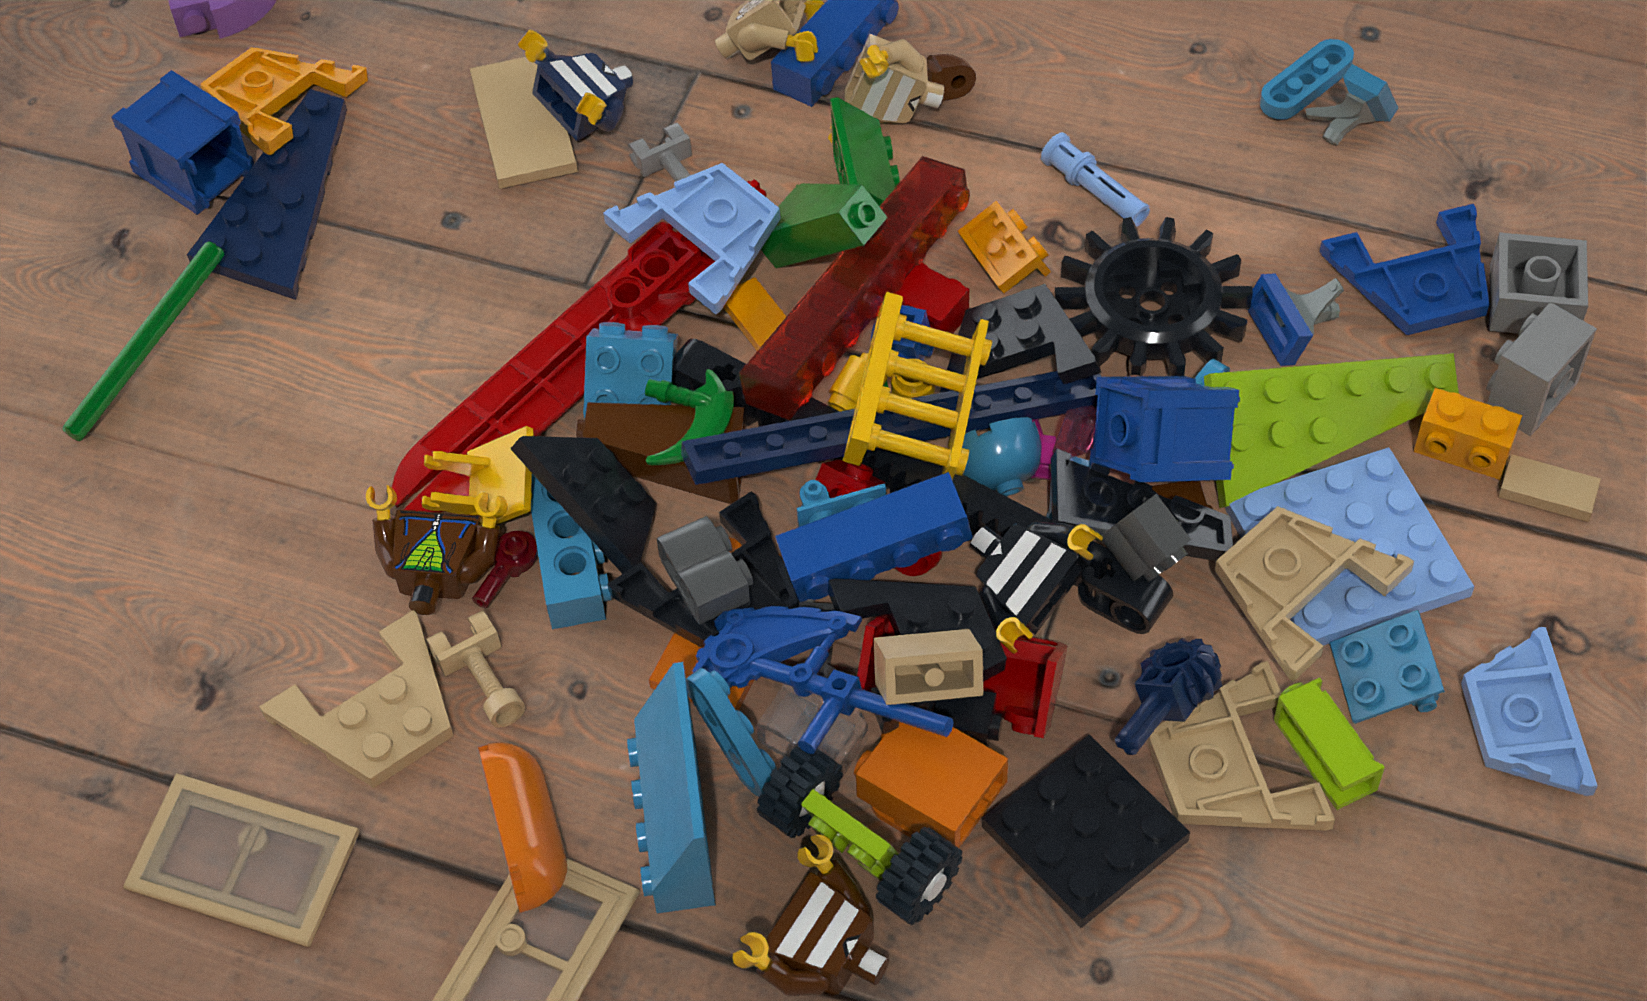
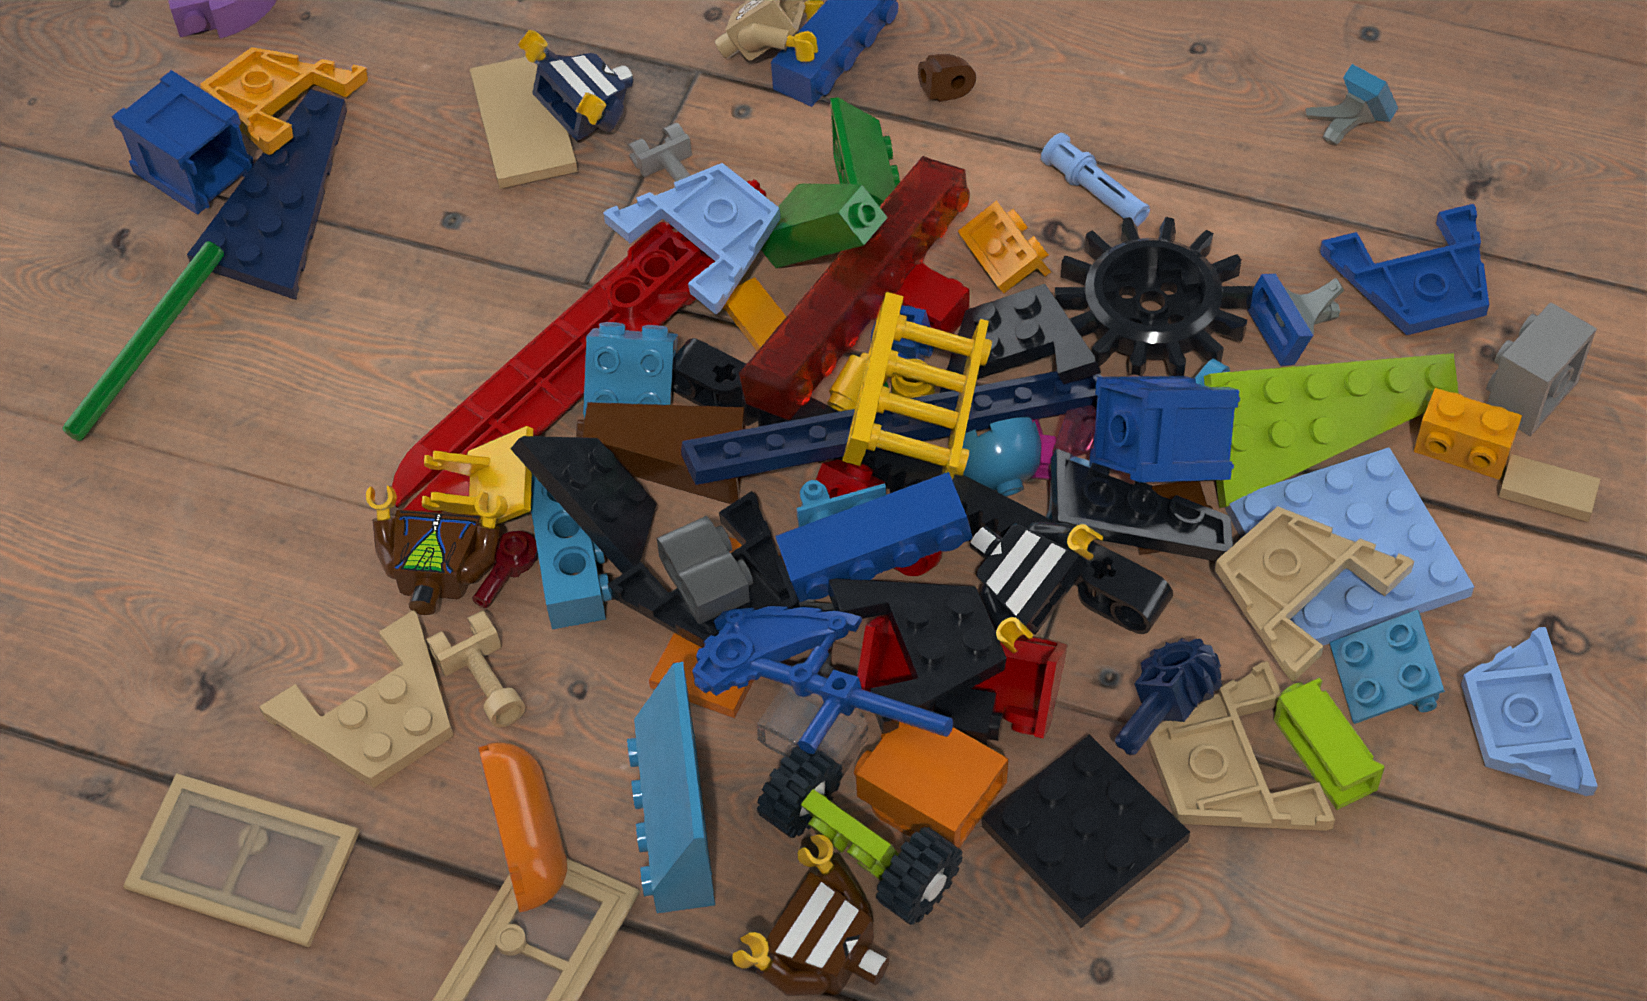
(712, 411): green piece -> none
(730, 729): dark azure plate -> none
(891, 81): tan torso -> none
(928, 666): tan brick -> none
(1147, 540): dark grey brick -> none
(1306, 79): dark azure plate -> none
(1533, 272): light grey brick -> none

